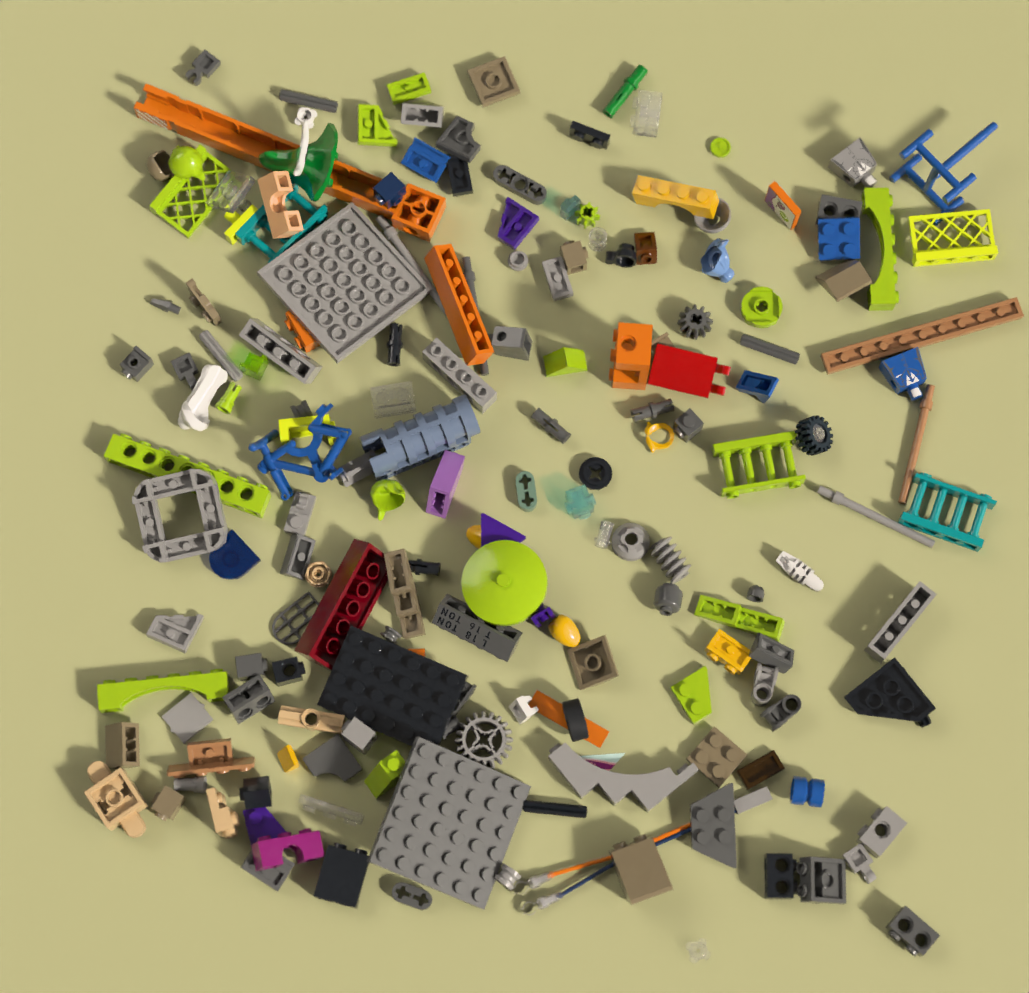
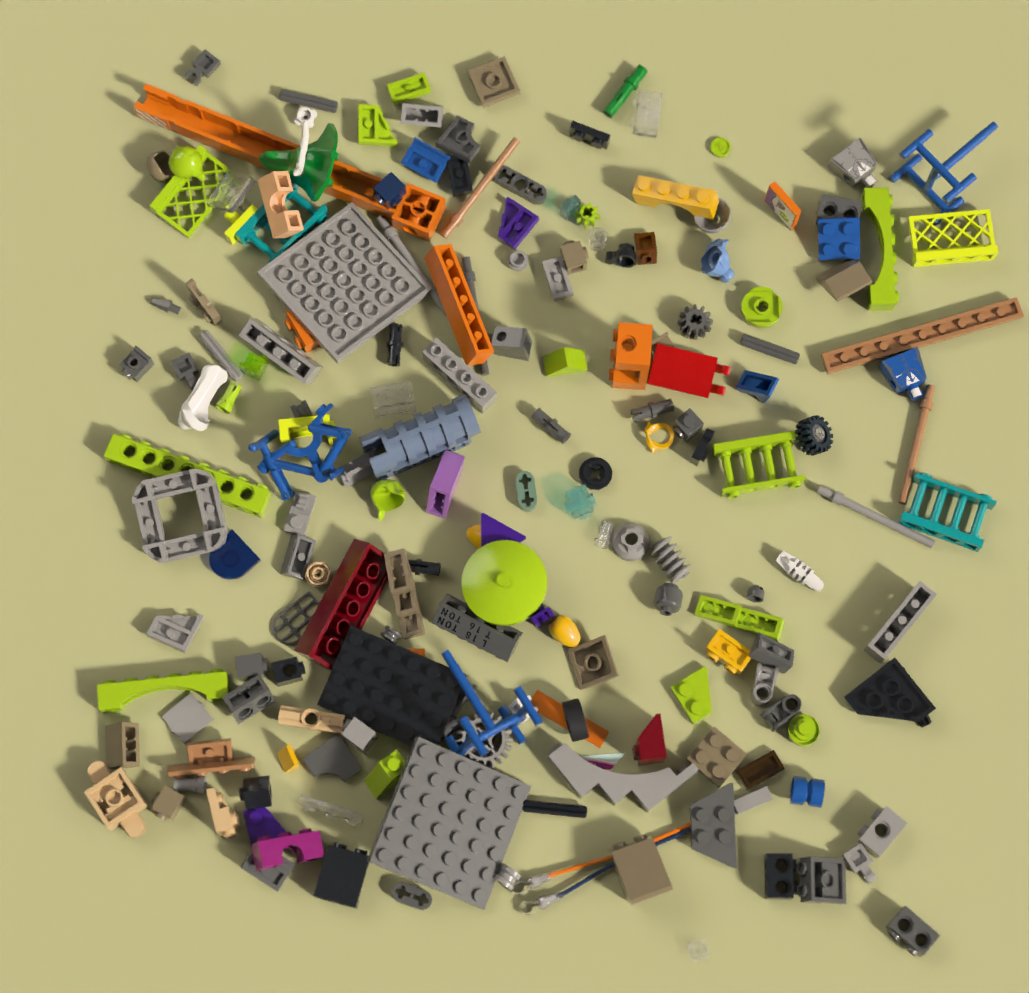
(456, 218): none -> medium nougat bar
(510, 721): none -> blue piece
(650, 744): none -> dark red slope
(701, 453): none -> black plate
(803, 730): none -> lime plate

